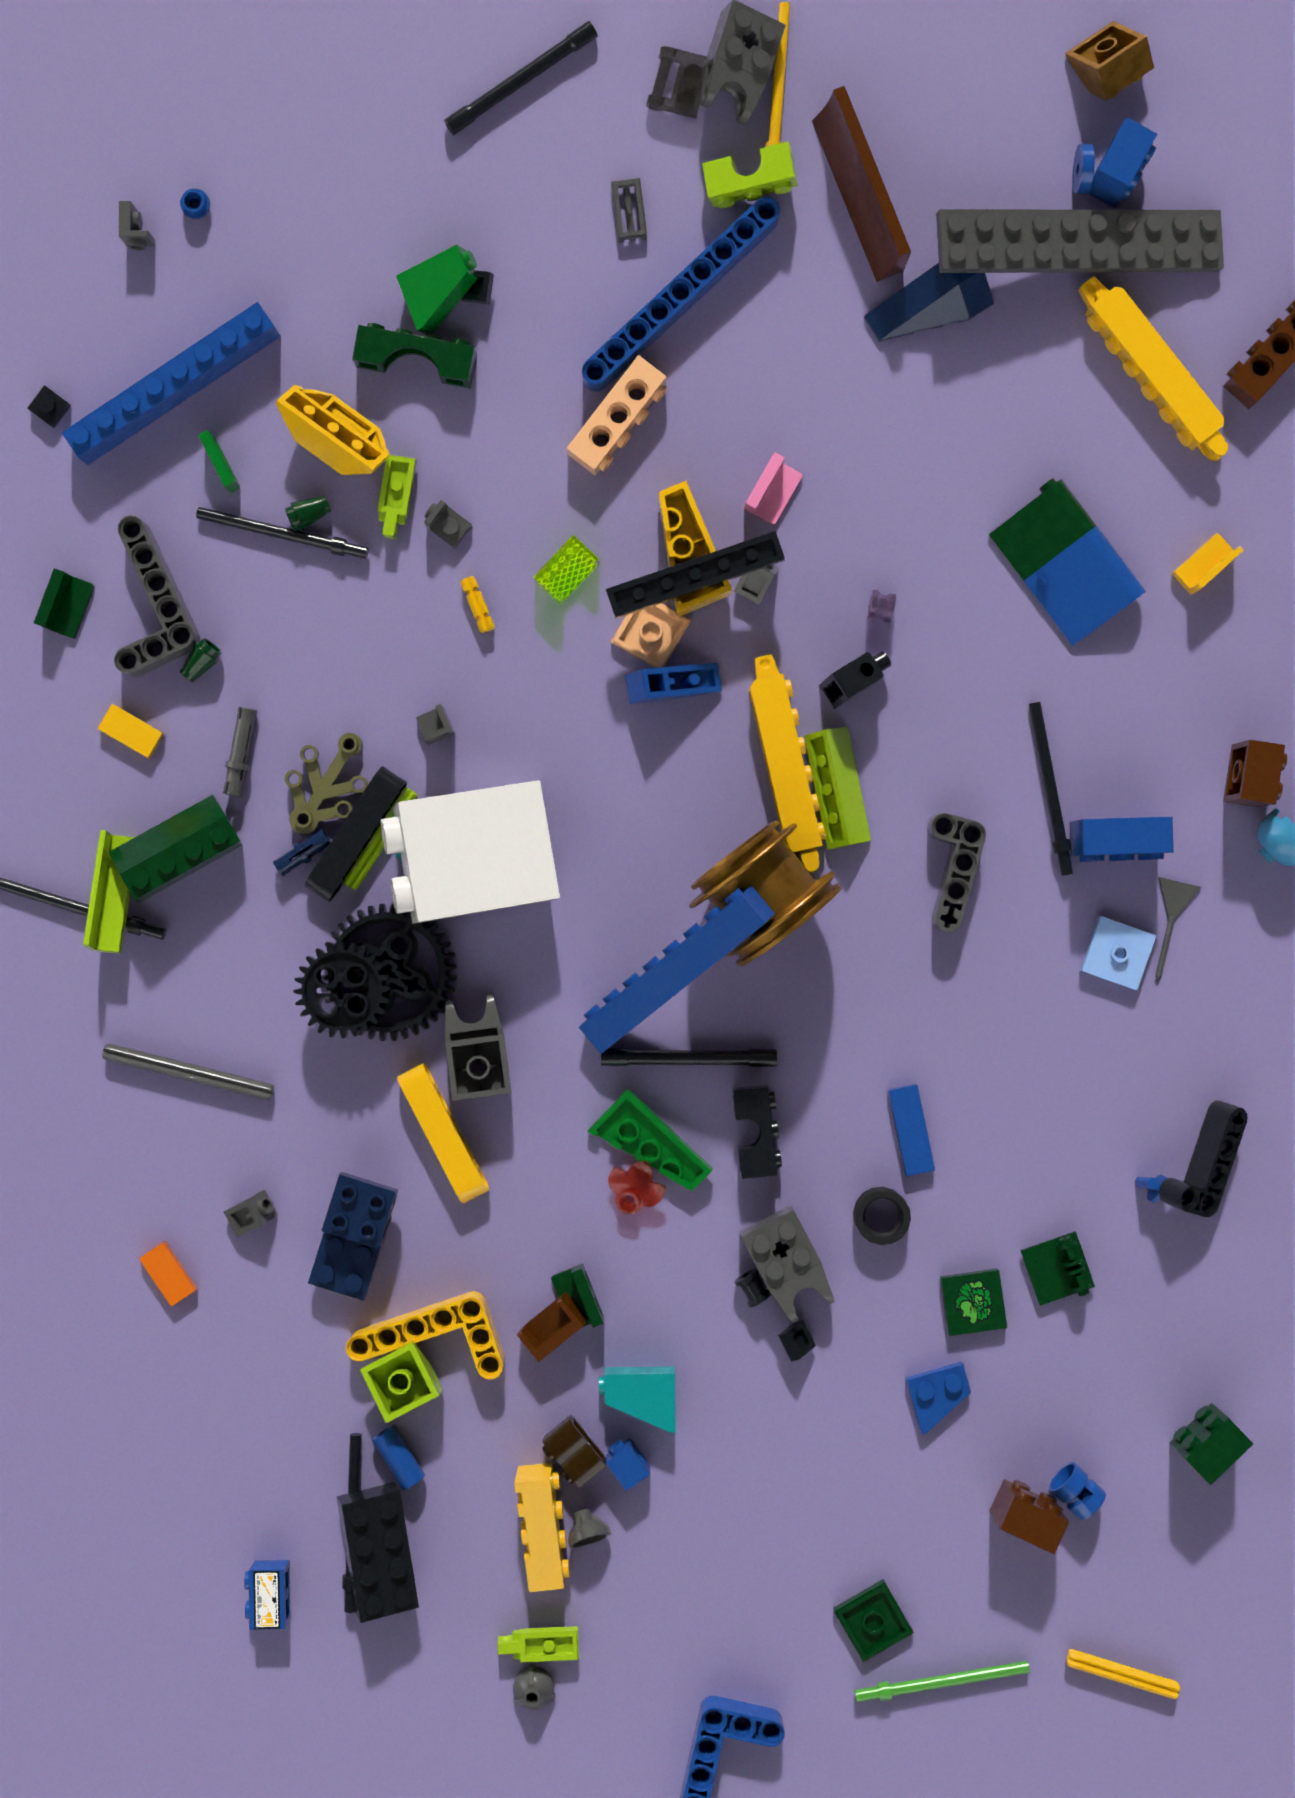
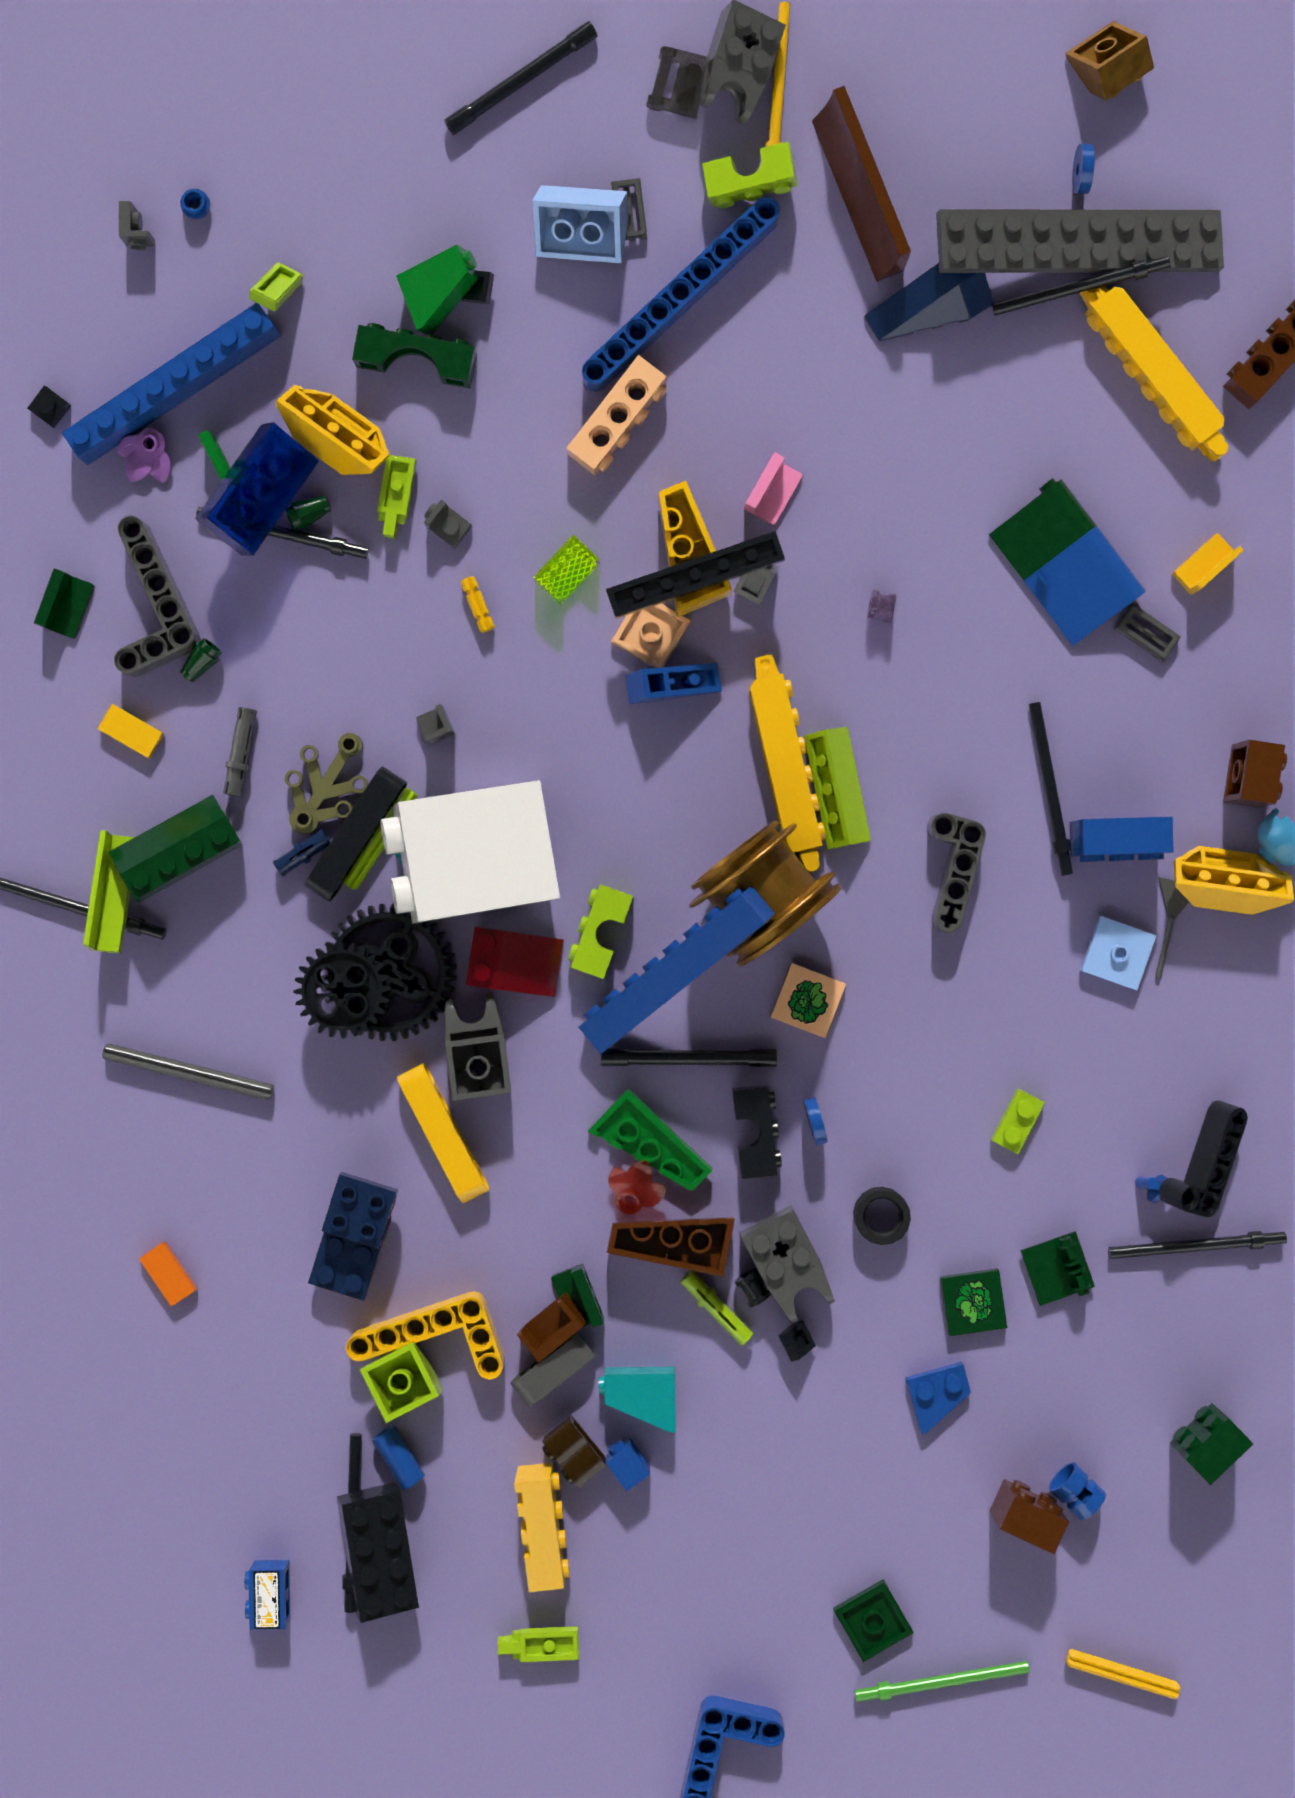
(143, 460): none -> medium lavender plate
(250, 1213): dark grey bracket -> none
(257, 489): none -> clear blue brick
(275, 286): none -> lime tile
(514, 961): none -> dark red slope
(536, 1681): dark grey piece -> none
(553, 1370): none -> dark grey beam
(580, 223): none -> light blue slope
(587, 1529): dark grey piece -> none
(589, 954): none -> lime arch
(680, 1243): none -> reddish brown wedge
(708, 1299): none -> lime pin
(808, 1000): none -> light nougat tile
(815, 1121): none -> blue piece
(854, 678): black torso -> none
(911, 1129): blue tile -> none
(1017, 1121): none -> lime plate
(1123, 163): blue brick -> none
(1126, 619): none -> dark grey tile
(1138, 270): none -> black bar
(1231, 881): none -> yellow wedge
(1253, 1240): none -> black bar

